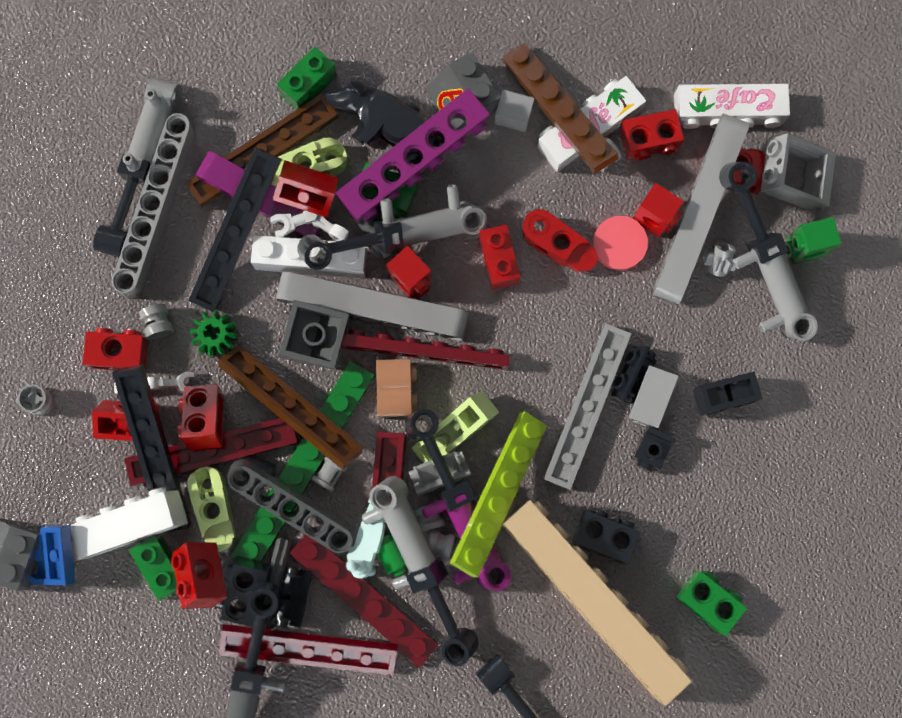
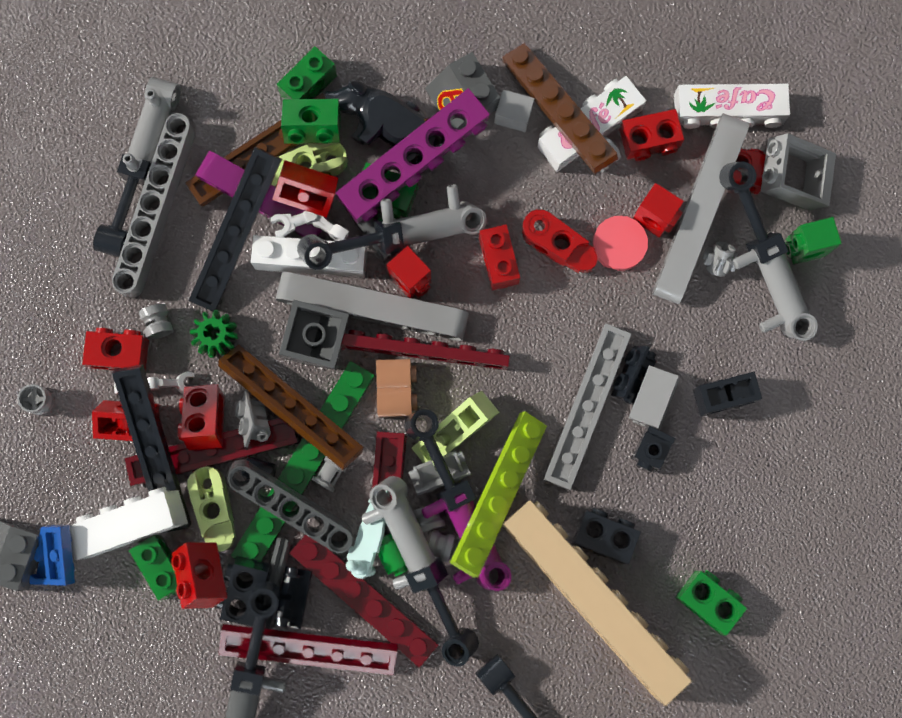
(252, 419): none -> light grey hinge
(310, 121): none -> green brick

